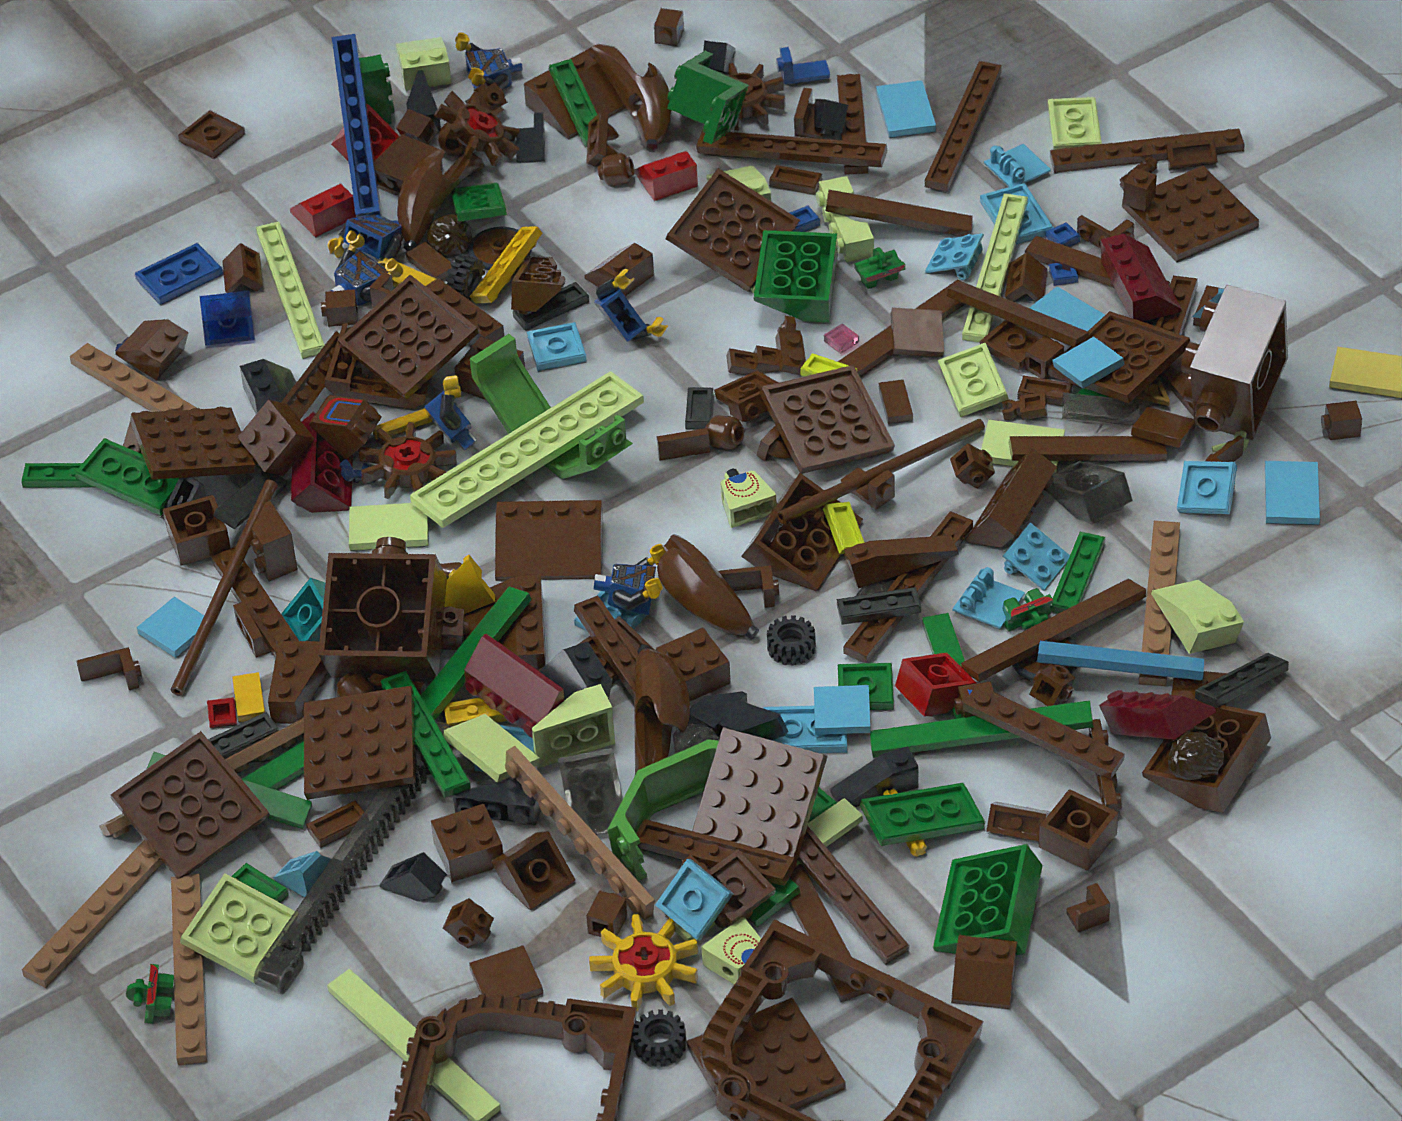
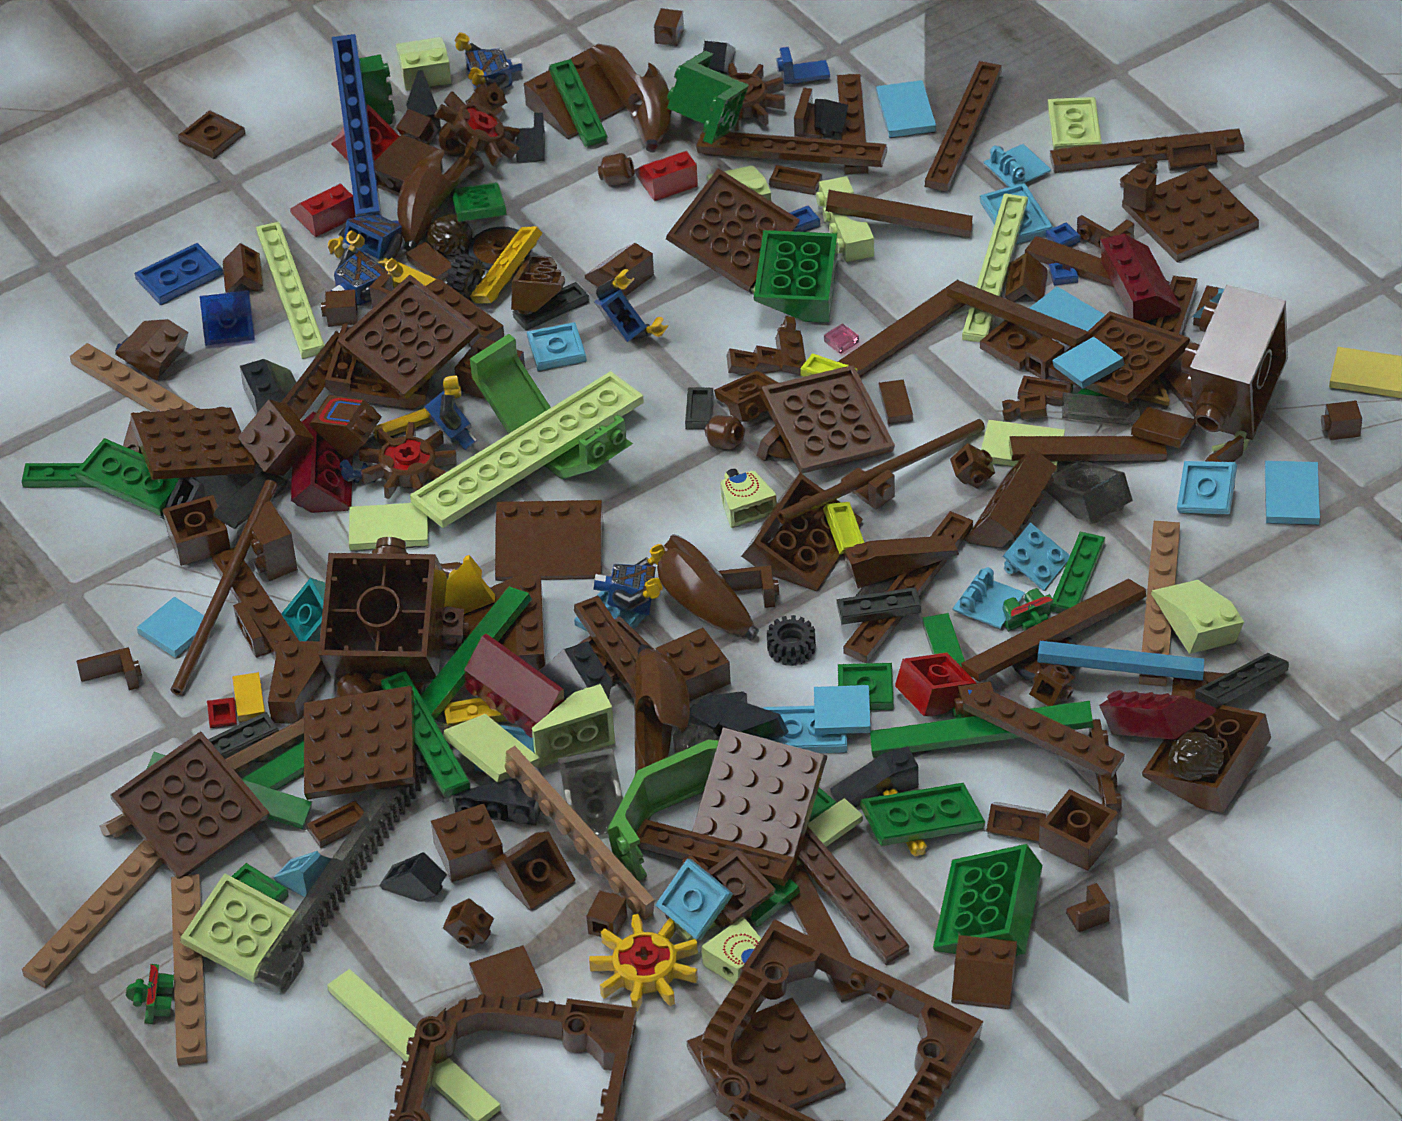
(598, 134): reddish brown tile -> none
(659, 1024): black tyre -> none
(683, 444): reddish brown tile -> none
(879, 266): green hips -> none
(917, 332): tile -> none
(957, 254): medium azure hinge -> none
(973, 379): yellowish green tile -> none

